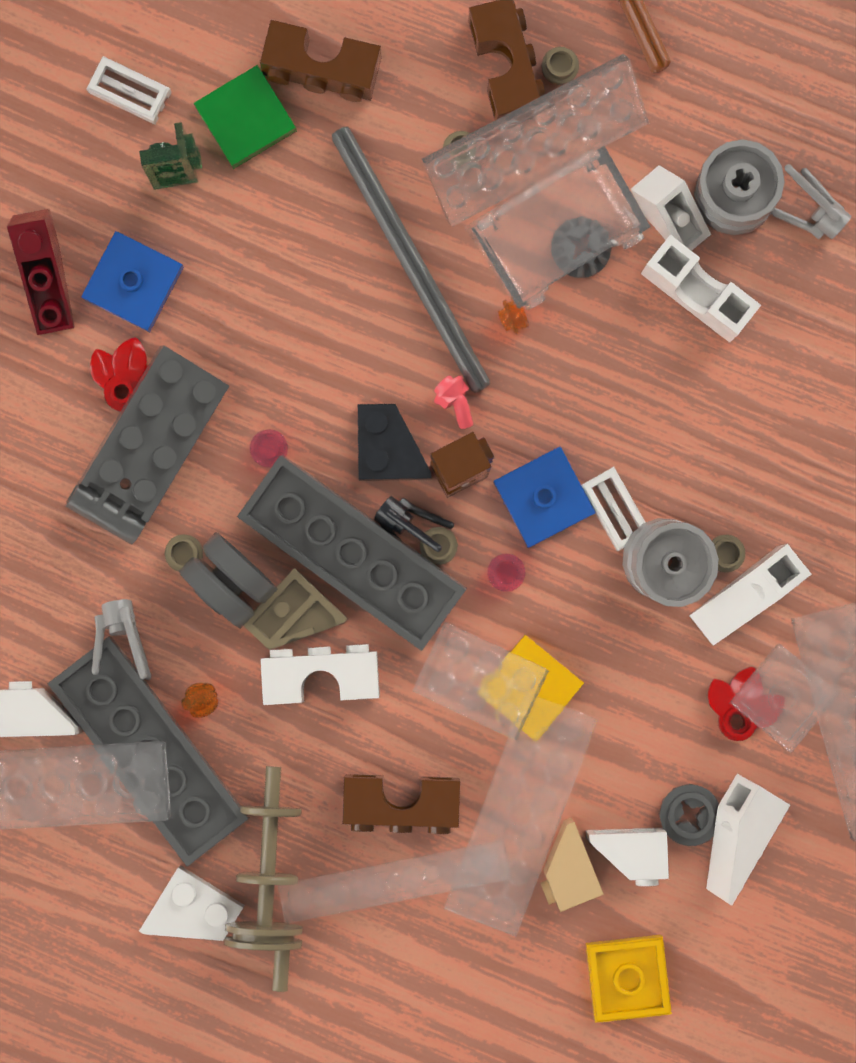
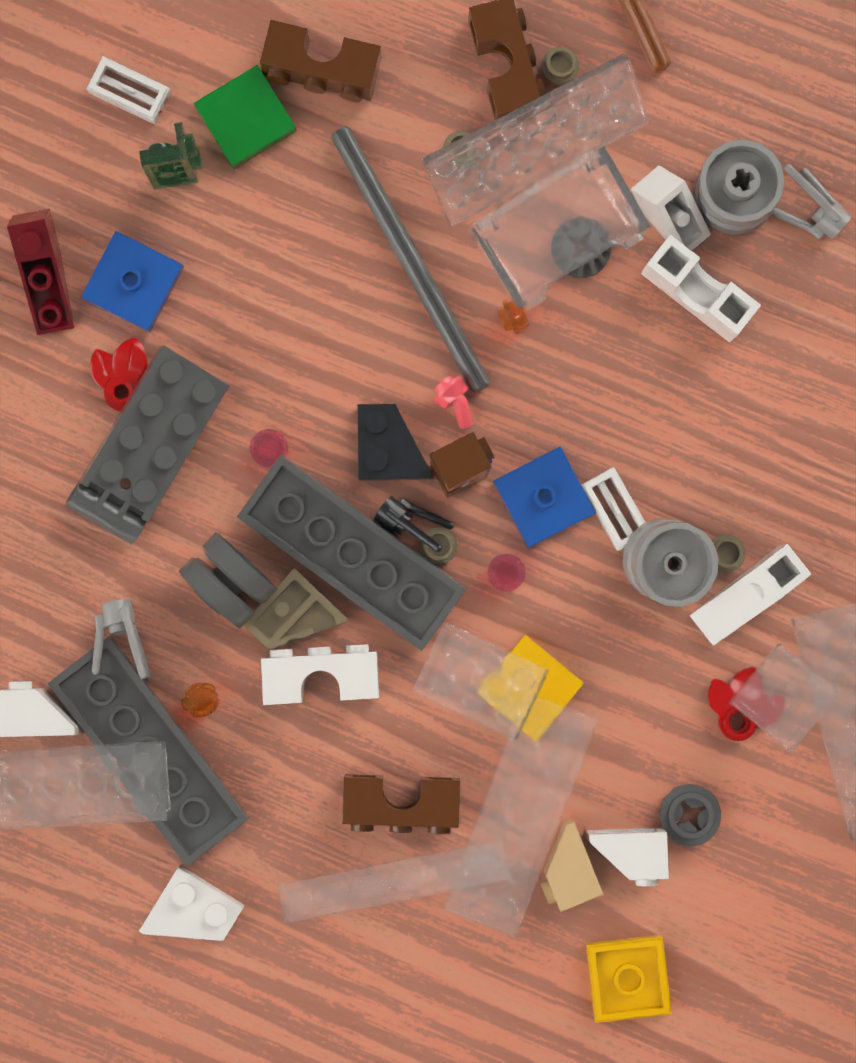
(181, 550): dark tan plate -> none
(264, 933): dark tan piece -> none
(741, 833): white slope -> none

